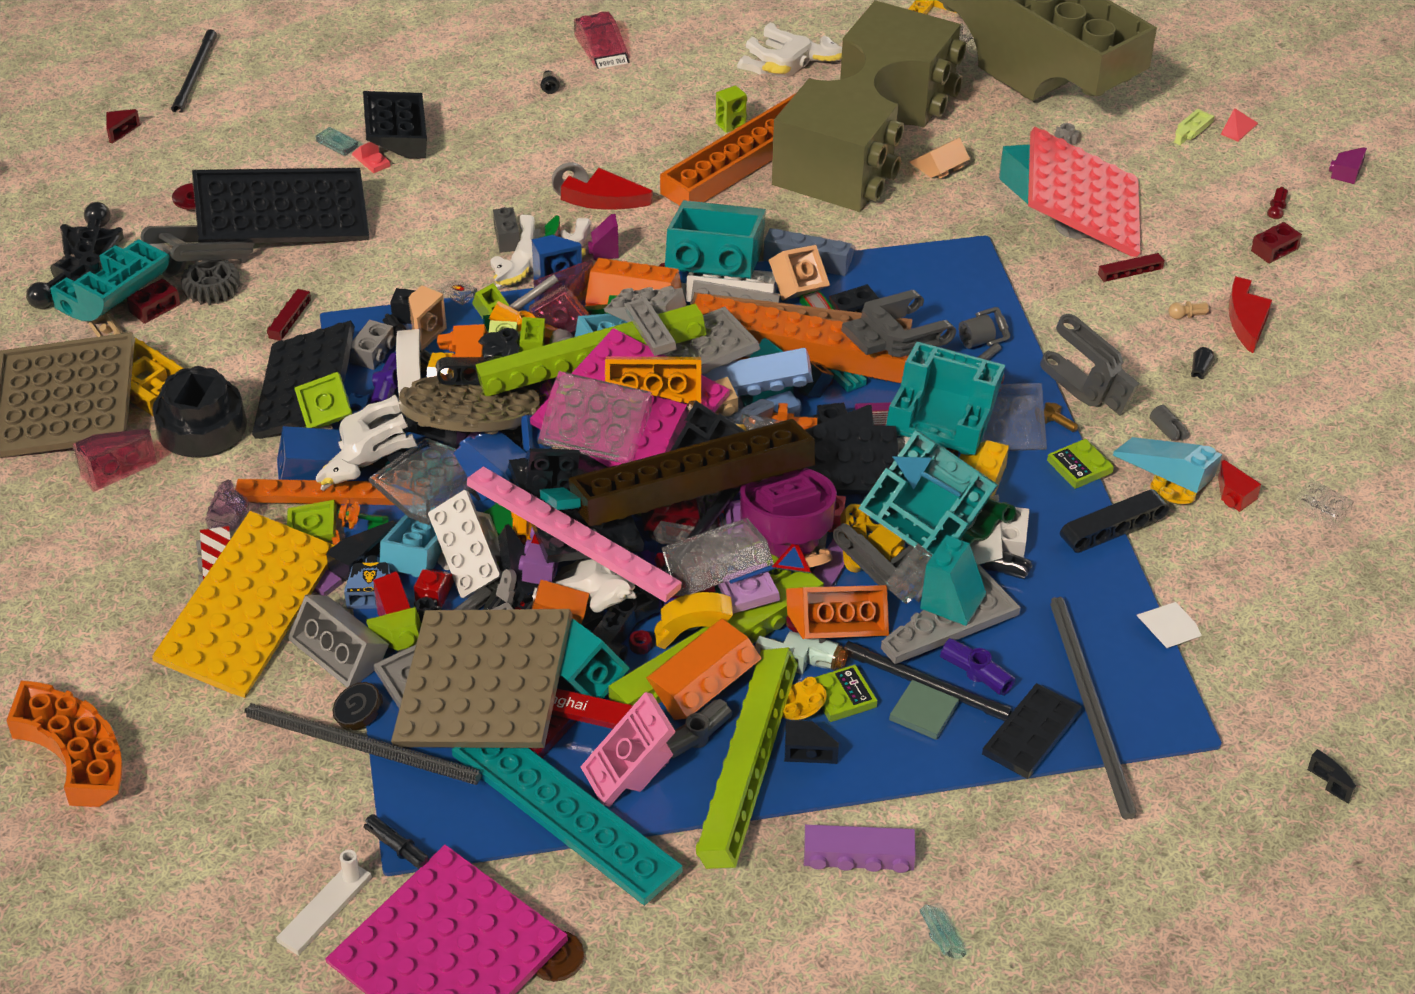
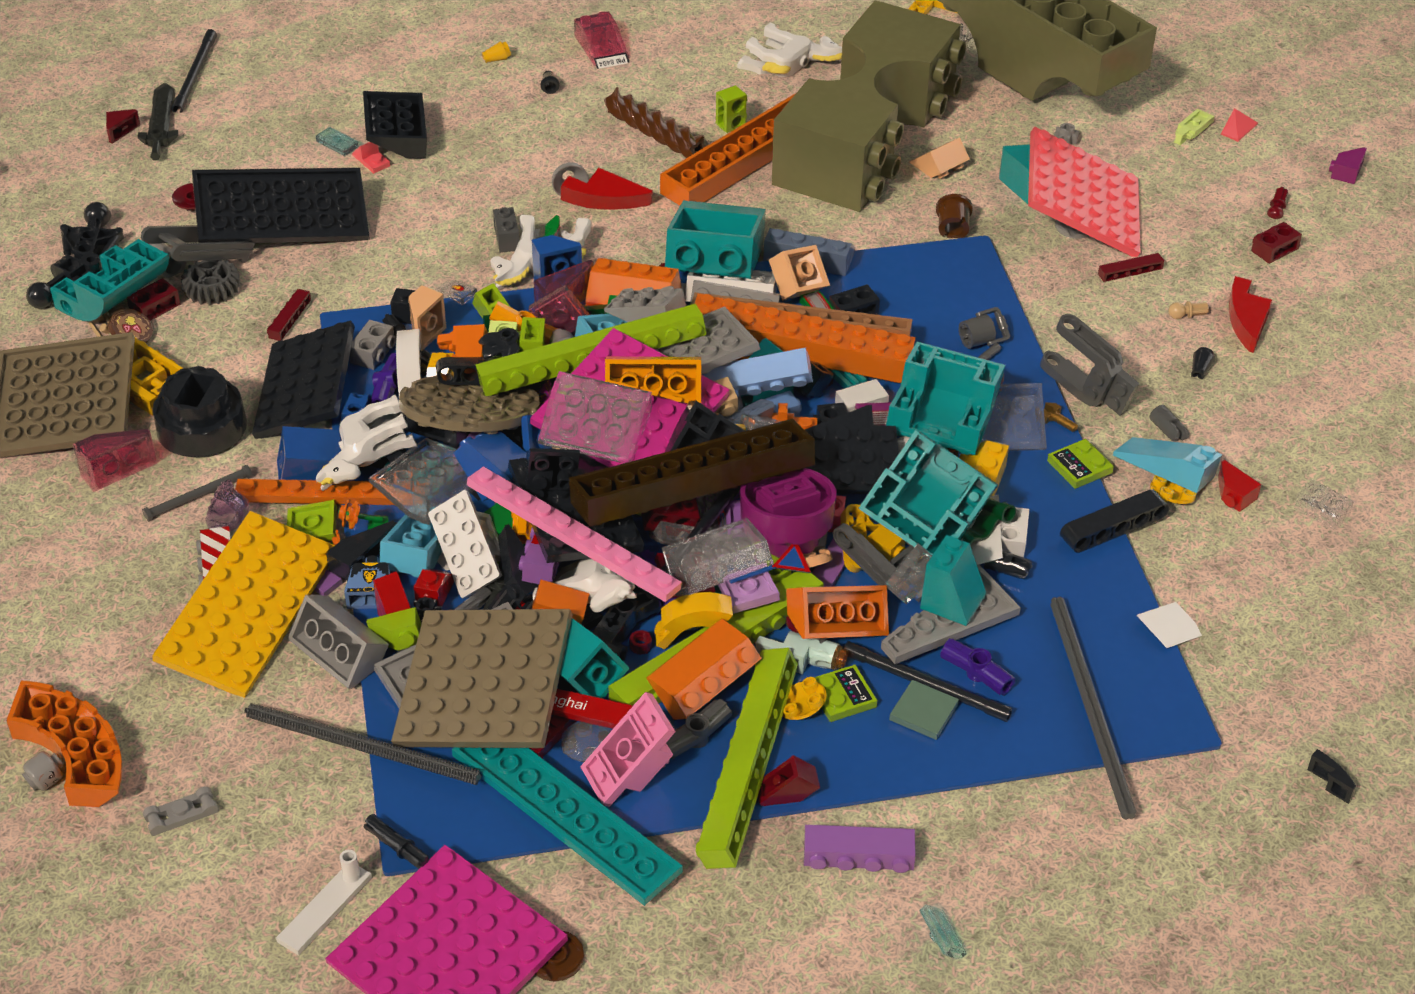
(43, 771): none -> light grey head
(132, 321): none -> tile
(159, 123): none -> pearl dark grey sword
(180, 811): none -> light grey plate
(194, 494): none -> dark grey bar
(323, 401): lime plate -> none
(357, 706): tile -> none
(497, 52): none -> yellow cone
(506, 587): light grey piece -> none
(542, 287): light grey bar -> none
(560, 498): teal tile -> none
(582, 739): none -> clear dish
(605, 239): magenta slope -> none
(650, 326): light grey plate -> none
(653, 125): none -> reddish brown piece
(788, 783): none -> dark red slope
(809, 743): black slope -> none
(862, 393): none -> white brick
(880, 331): dark grey plate -> none
(914, 468): dark azure piece -> none
(954, 215): none -> reddish brown piece
(1031, 730): black plate -> none

